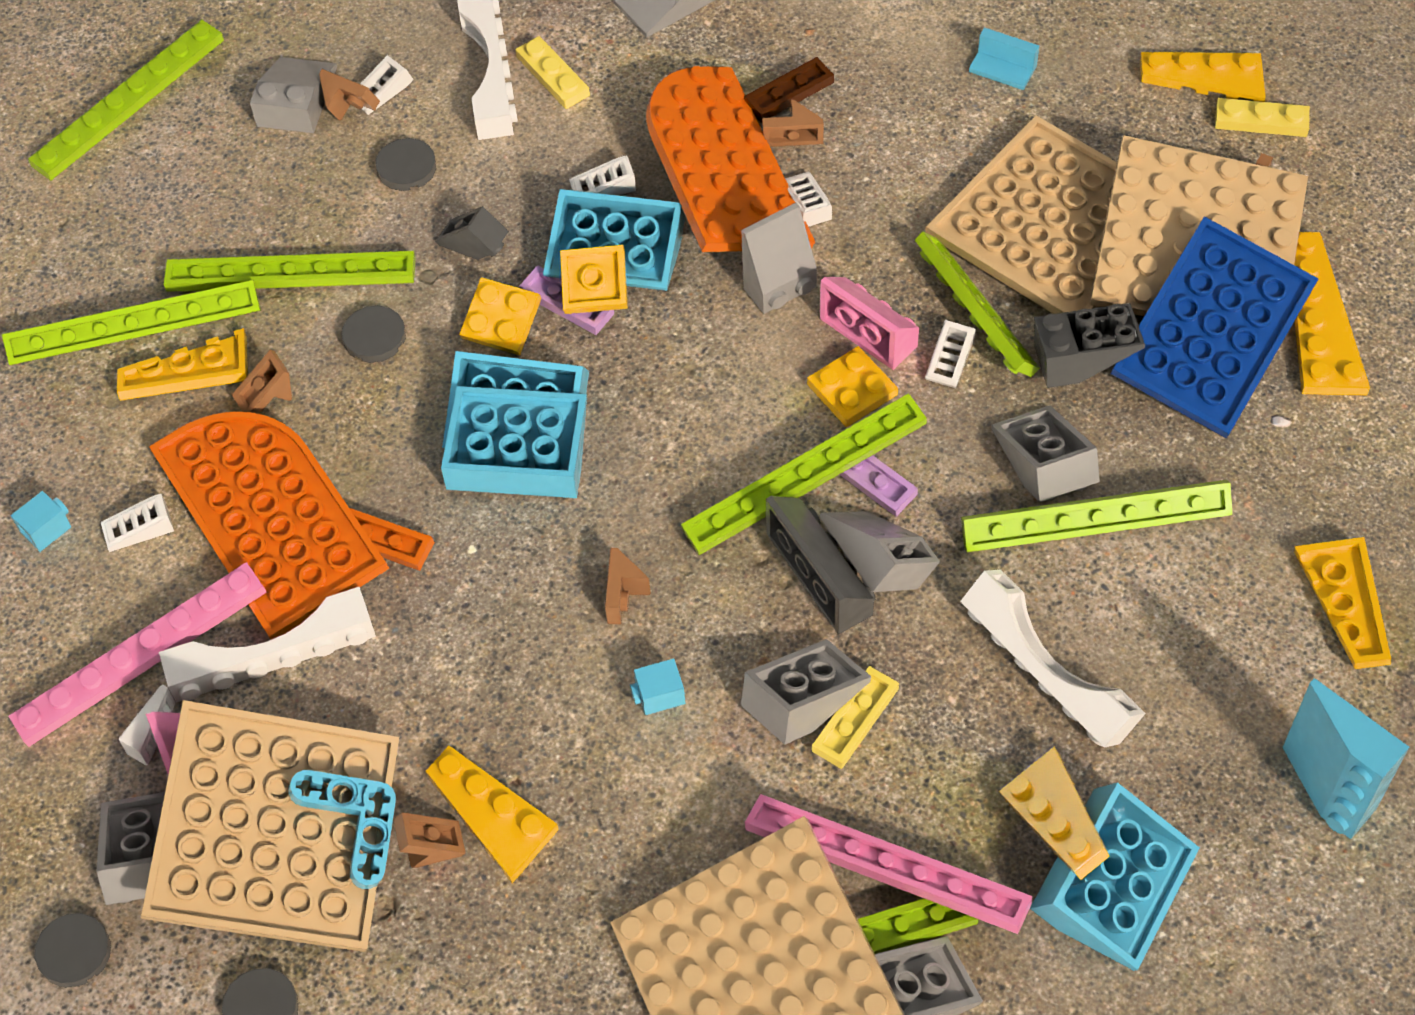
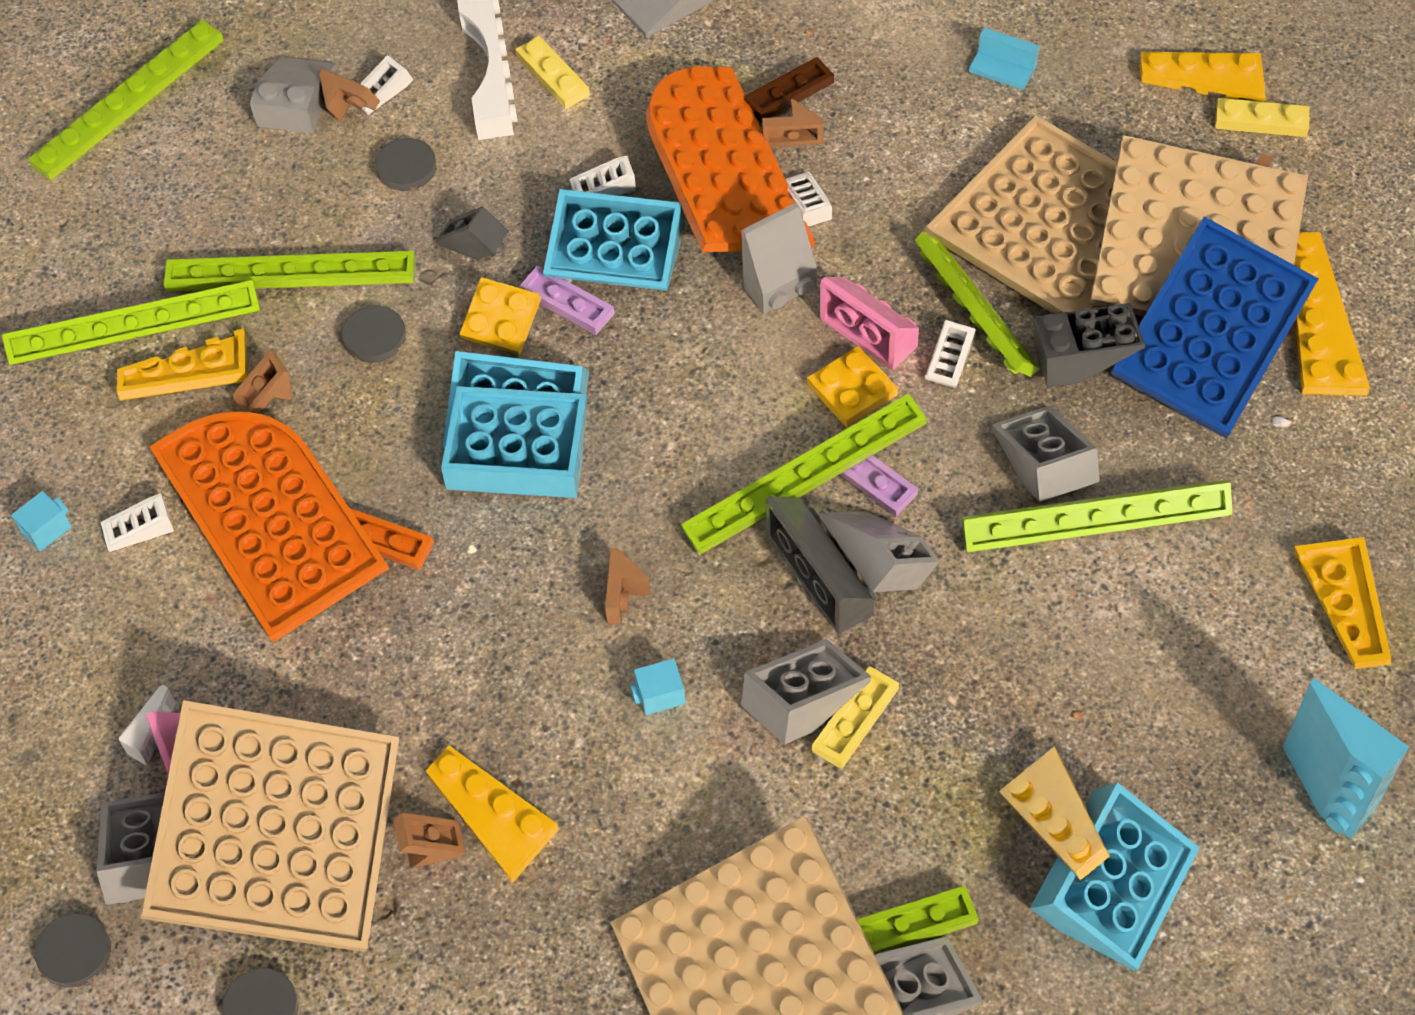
(136, 654): bright pink plate -> none
(201, 668): white arch -> none
(359, 805): medium azure beam -> none
(593, 279): yellow plate -> none
(900, 866): bright pink plate -> none
(1002, 609): white arch -> none

